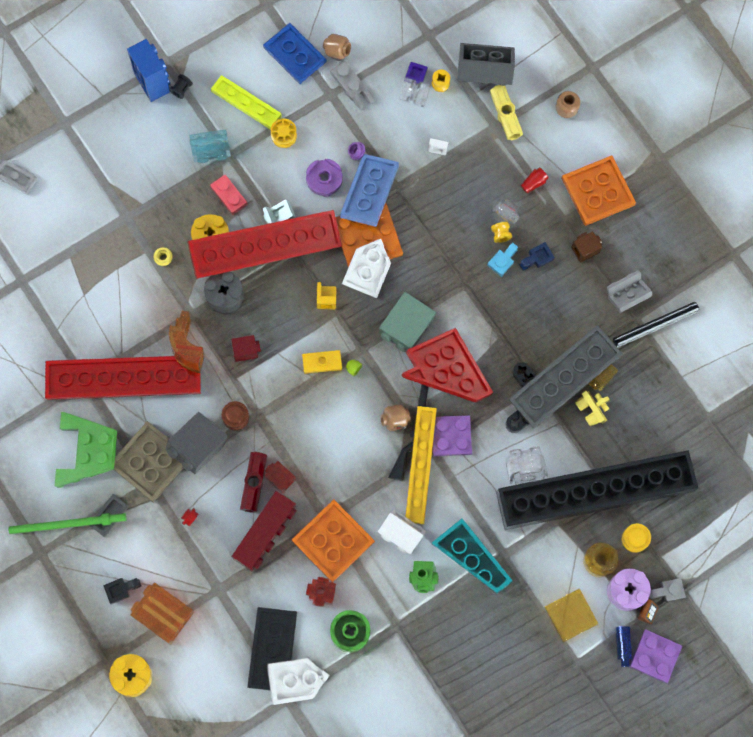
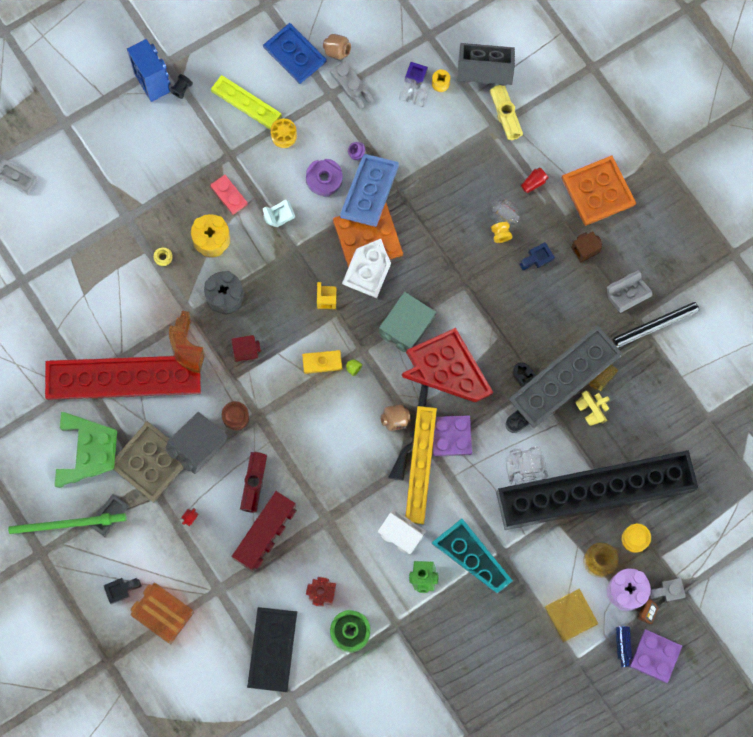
(122, 667): yellow brick -> none
(210, 146): clear light blue brick -> none
(264, 244): red plate -> none
(279, 476): clear red brick -> none
(295, 680): white tile -> none
(333, 541): orange plate -> none
(438, 146): white tile -> none
(502, 261): medium azure plate -> none
(567, 104): medium nougat head -> none

